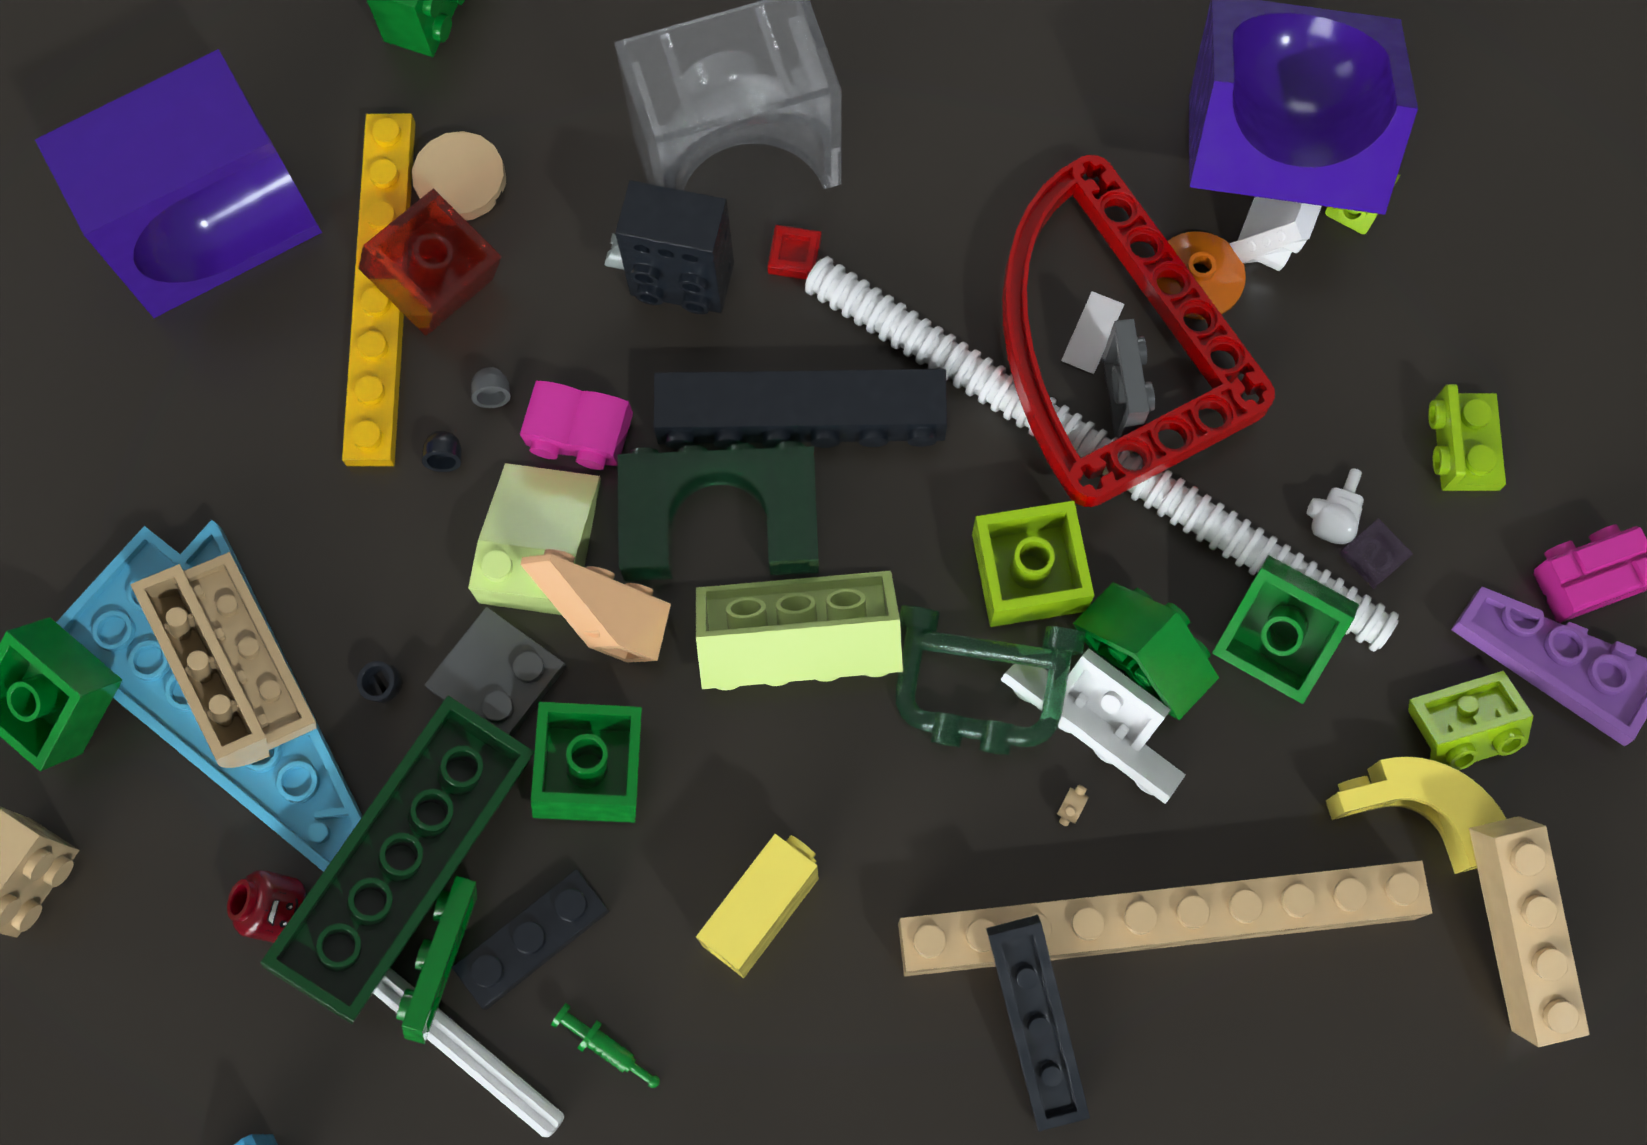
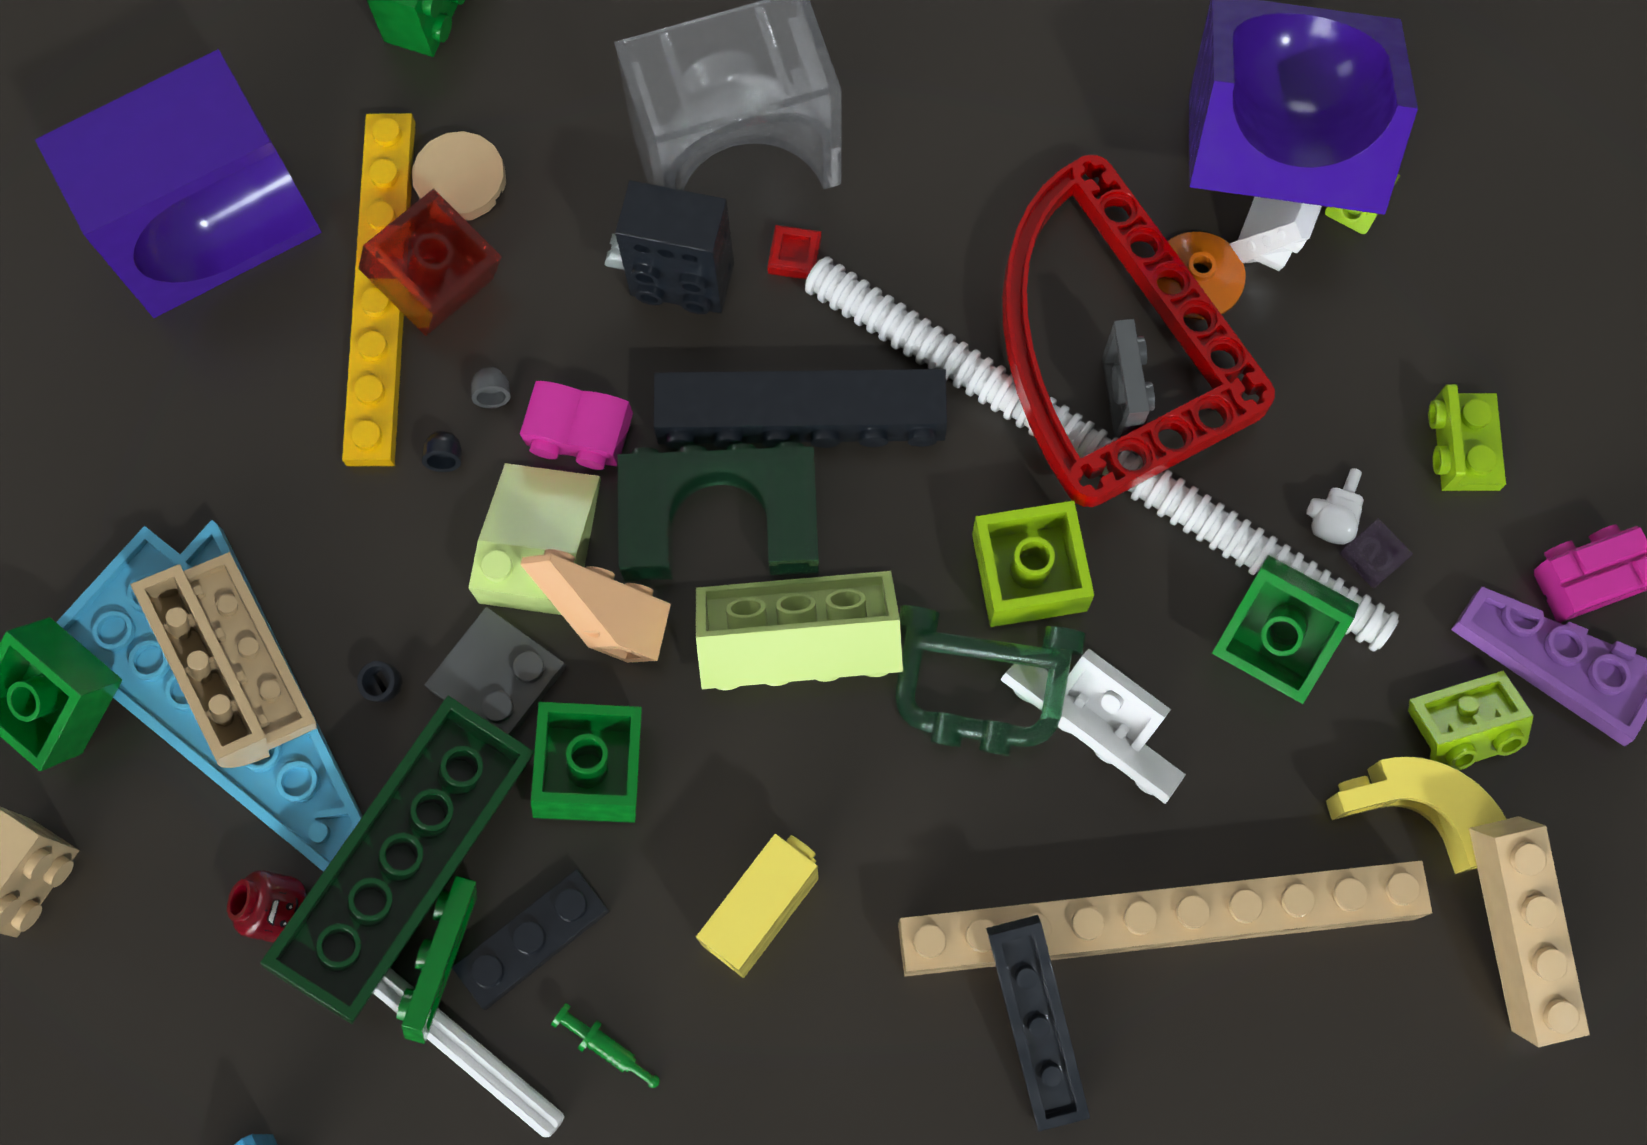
(1072, 805): tan piece -> none
(1092, 332): white sticker -> none
(1149, 645): green brick -> none

